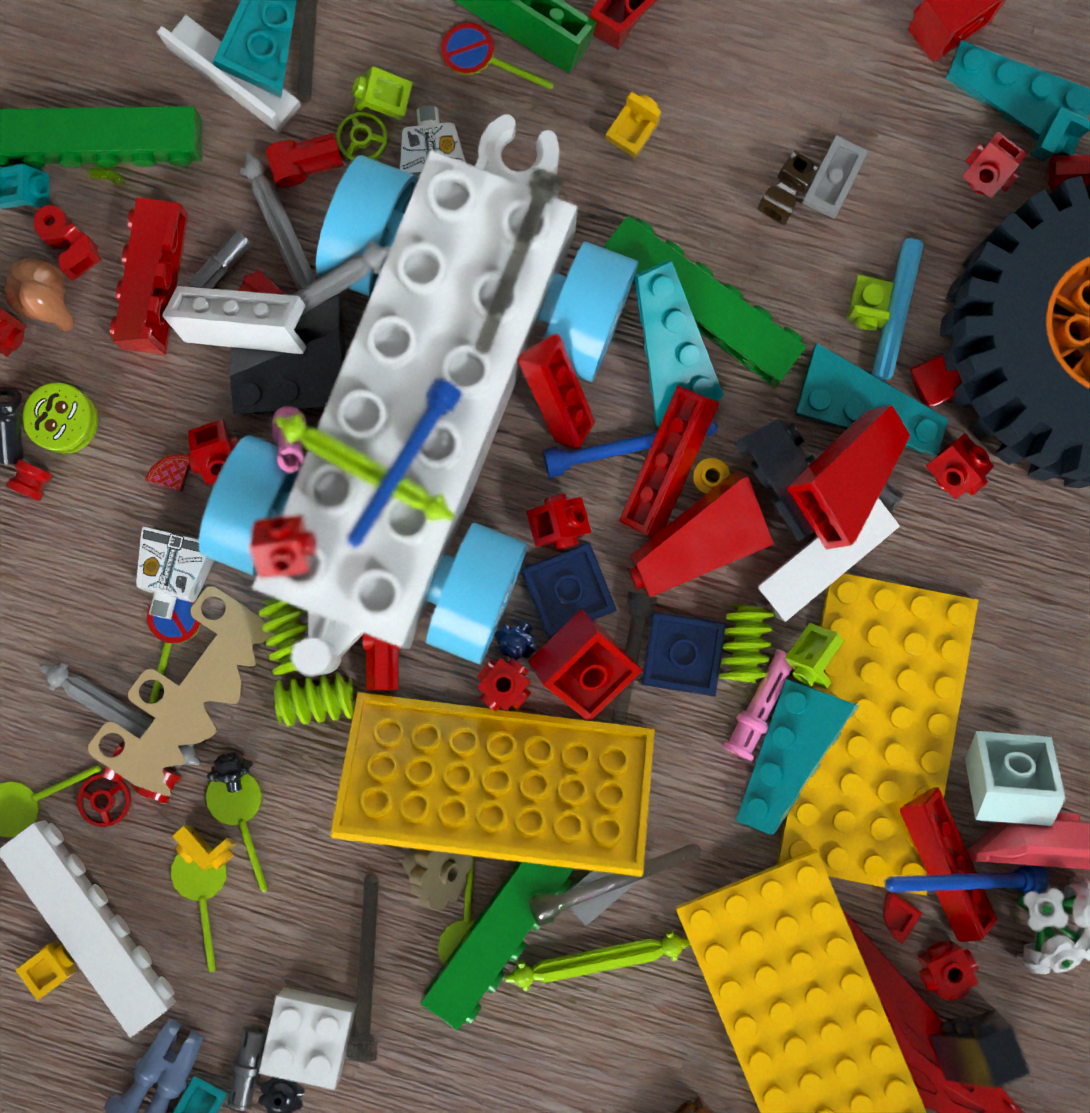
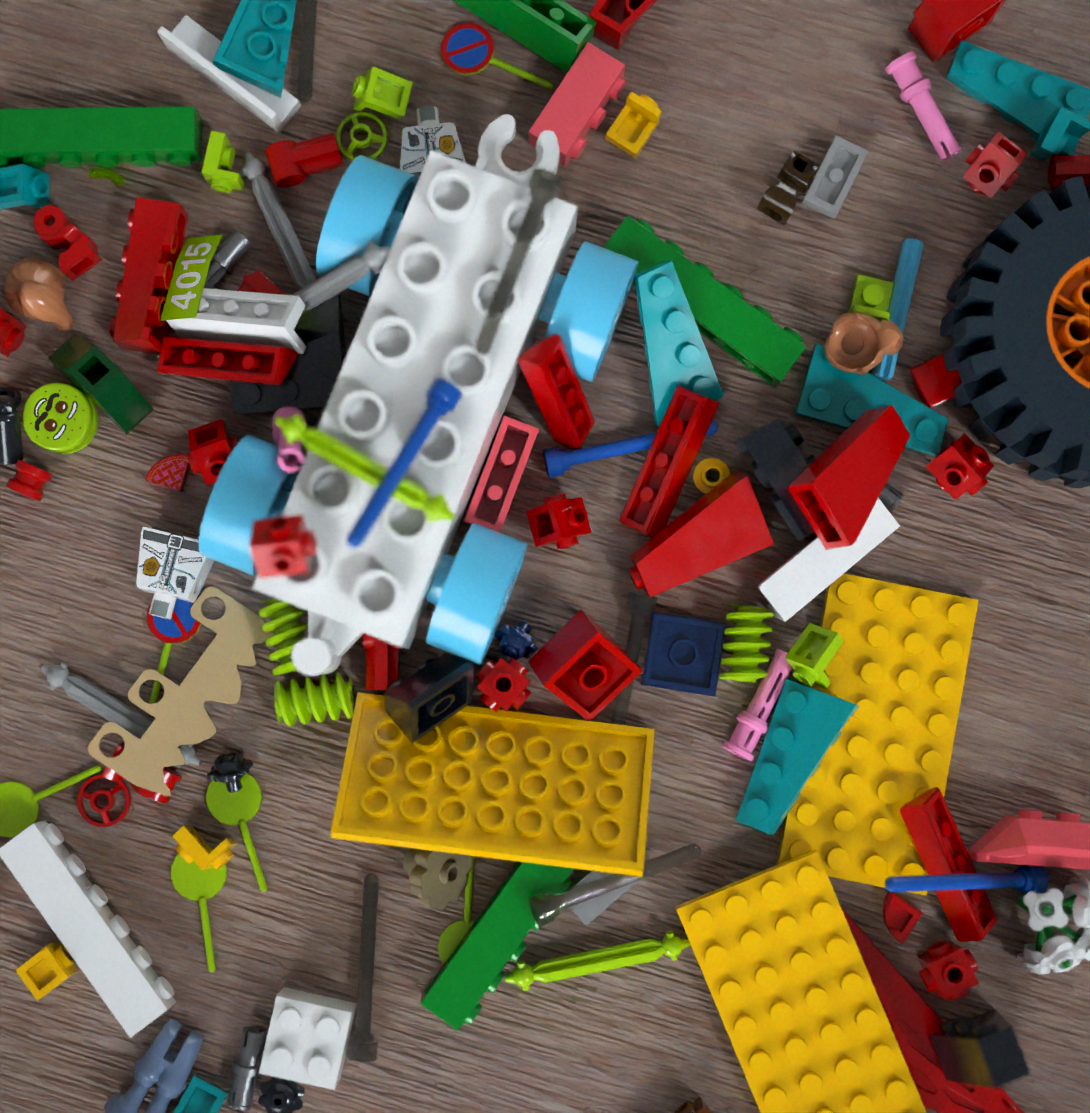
(101, 382): none -> dark green slope
(189, 277): none -> lime sticker
(217, 159): none -> lime bracket
(225, 360): none -> red slope
(430, 695): none -> black slope
(501, 474): none -> coral brick
(567, 585): dark blue tile -> none
(580, 101): none -> coral brick
(861, 342): none -> nougat hair
(916, 92): none -> bright pink pin
(1014, 778): light aqua brick -> none

